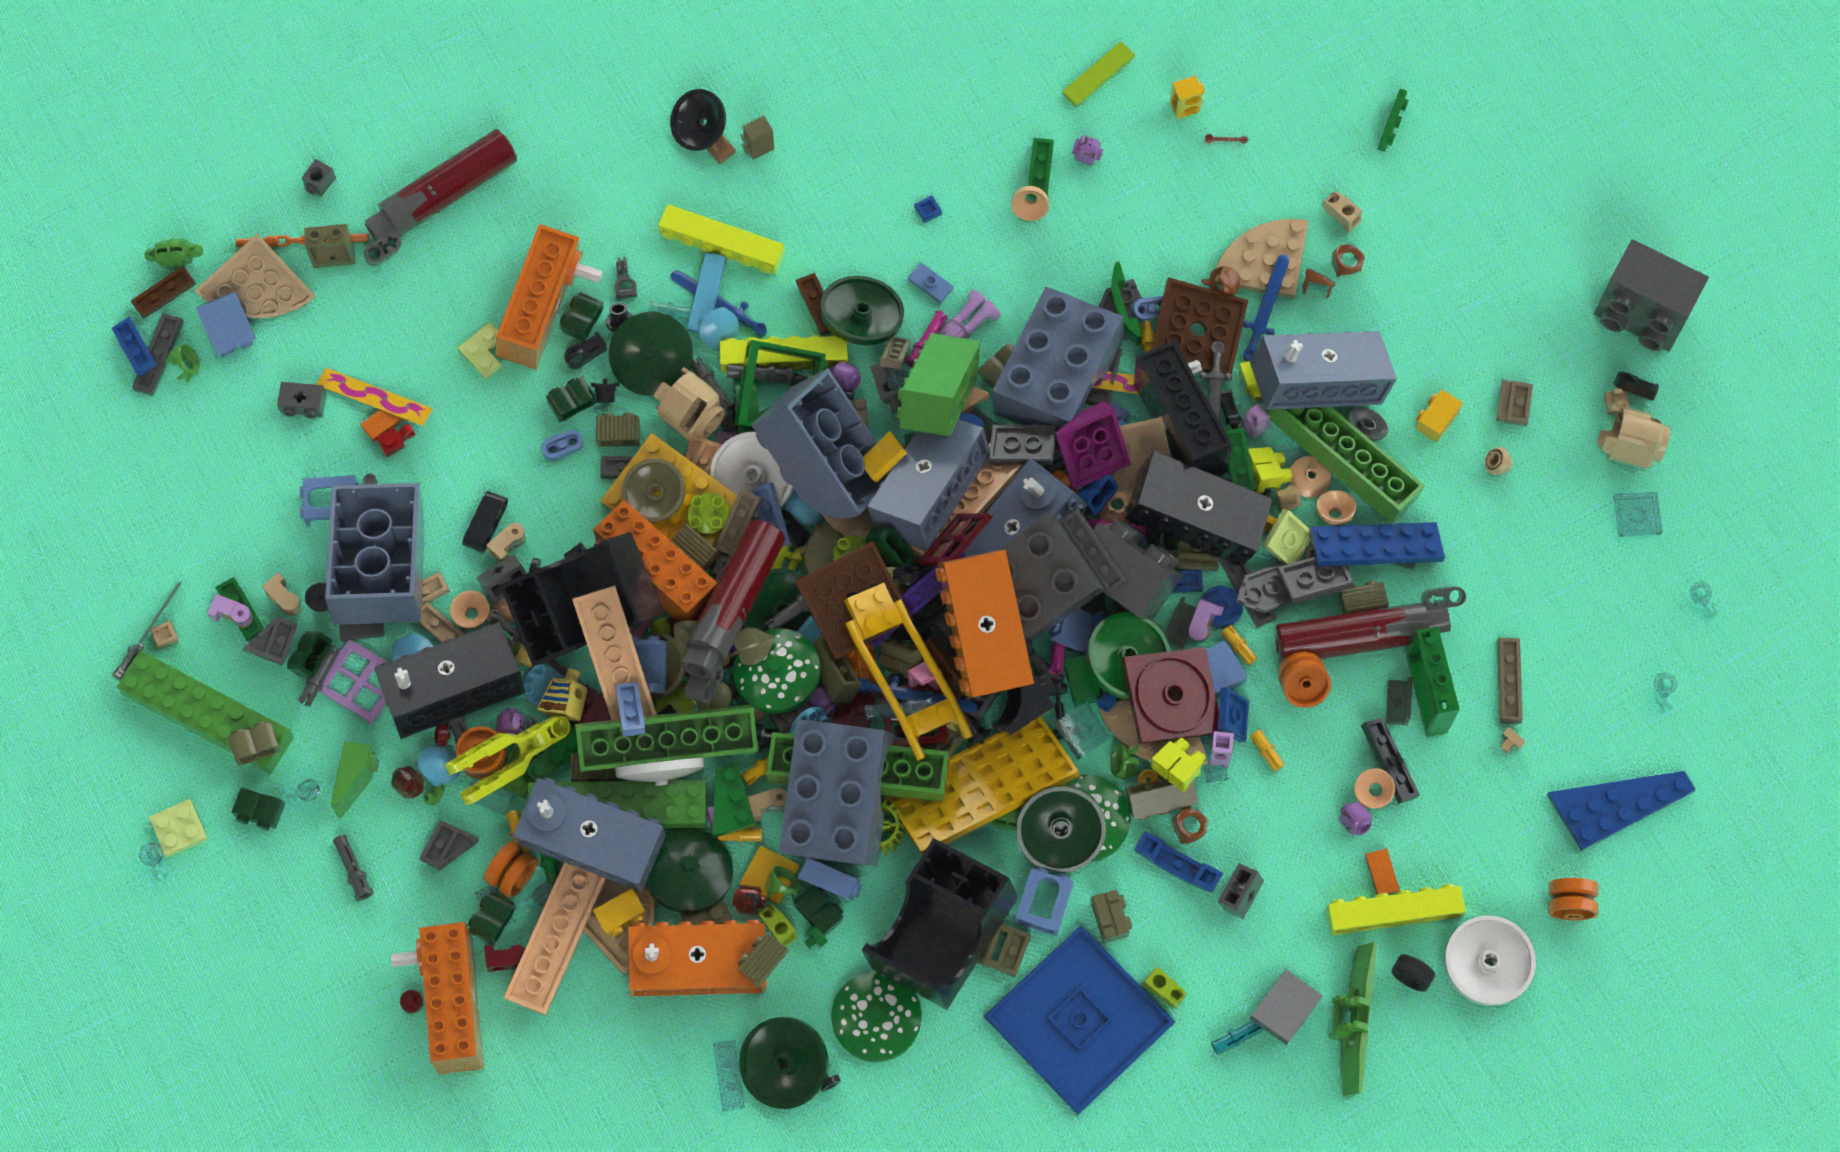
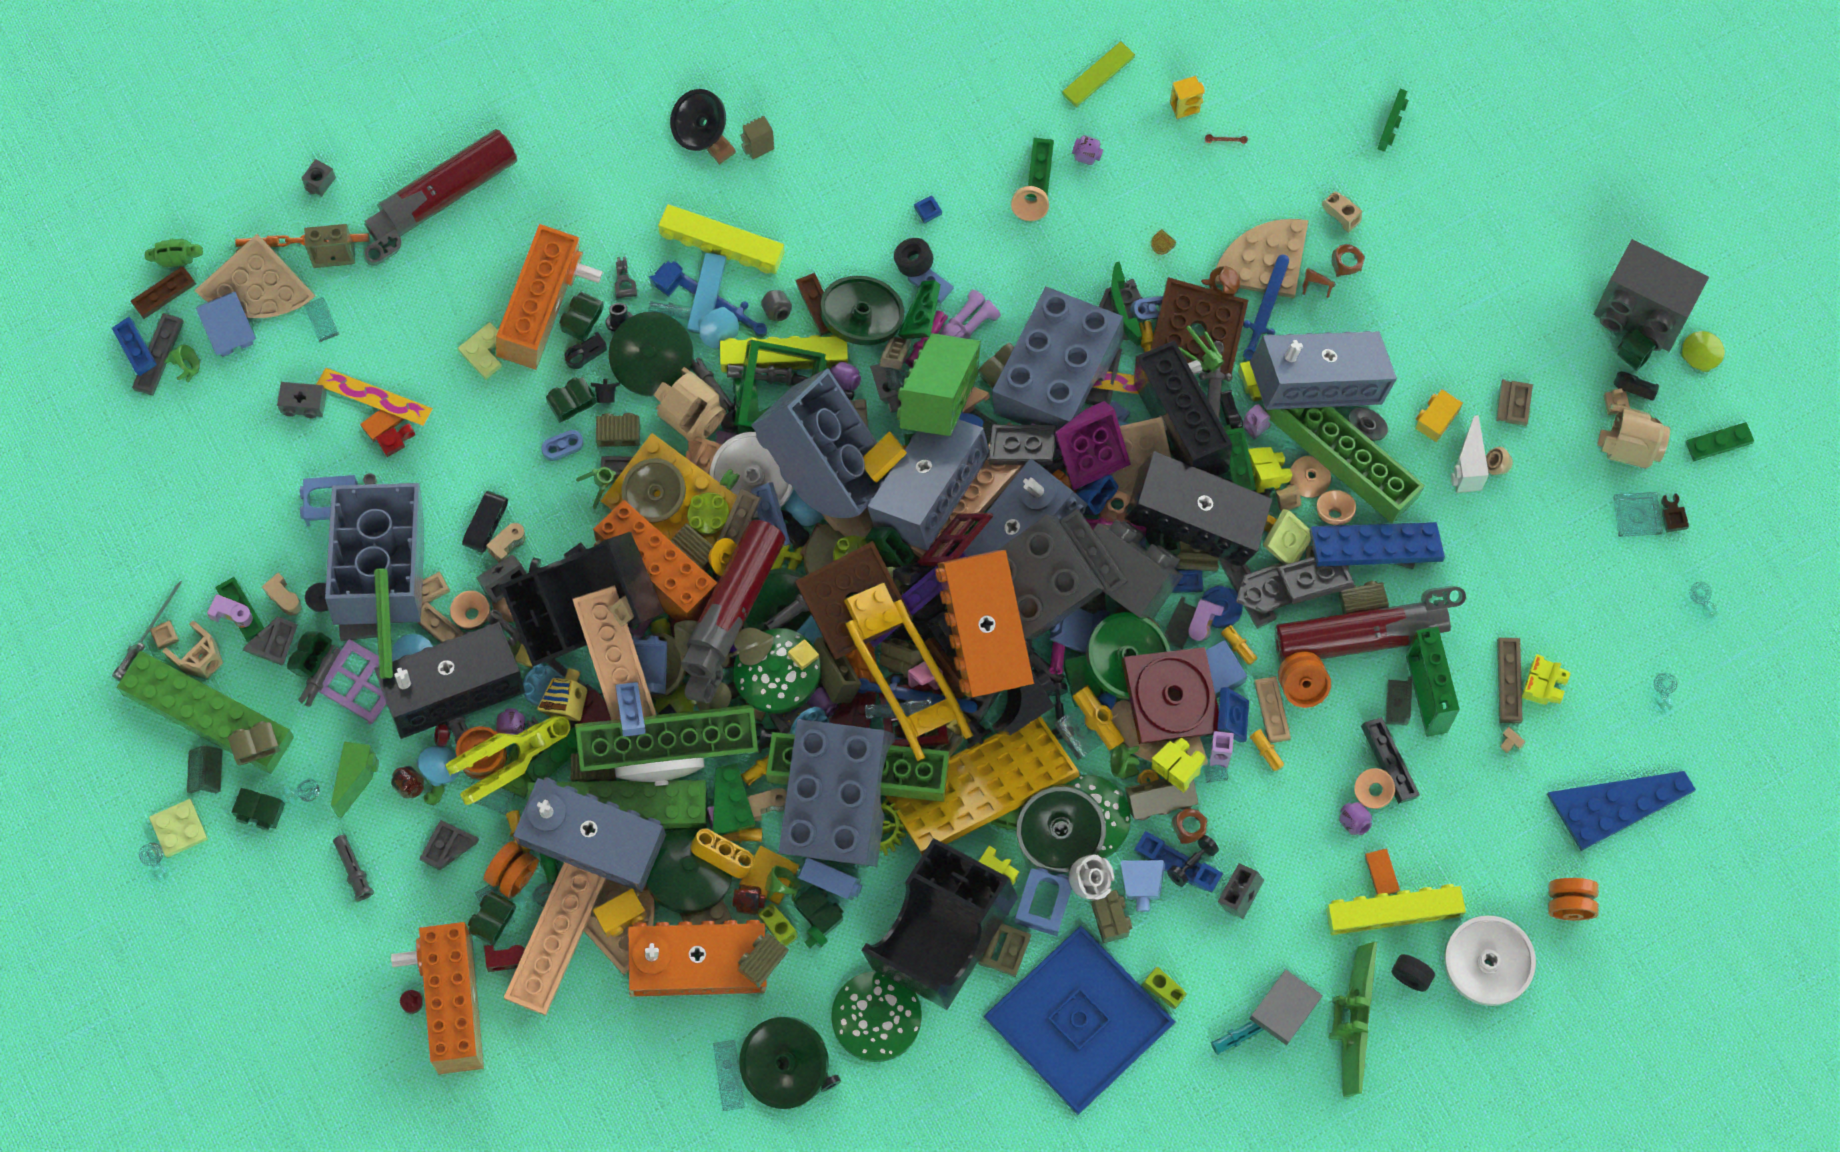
(191, 663): none -> tan piece
(204, 769): none -> clear smoke panel
(321, 319): none -> clear light blue tile
(383, 623): none -> bright green axle
(602, 478): none -> bright green plant
(622, 611): none -> tan tile
(667, 277): none -> blue window
(722, 548): none -> yellow piece
(729, 479): none -> bright green bush
(733, 853): none -> yellow beam
(776, 305): none -> dark grey head
(803, 654): none -> light yellow tile
(914, 267): none -> black tyre
(921, 312): none -> green wing
(1004, 867): none -> neon yellow hips
(1091, 877): none -> white cylinder
(1098, 717): none -> yellow piece
(1143, 881): none -> light blue torso
(1162, 242): none -> clear orange tile
(1207, 846): none -> black wheel
(1212, 358): none -> bright green plant
(1272, 709): none -> tan tile
(1471, 468): none -> white slope
(1541, 681): none -> neon yellow hips
(1635, 349): none -> dark green brick
(1674, 516): none -> dark brown plate
(1703, 351): none -> lime dish
(1720, 441): none -> green plate

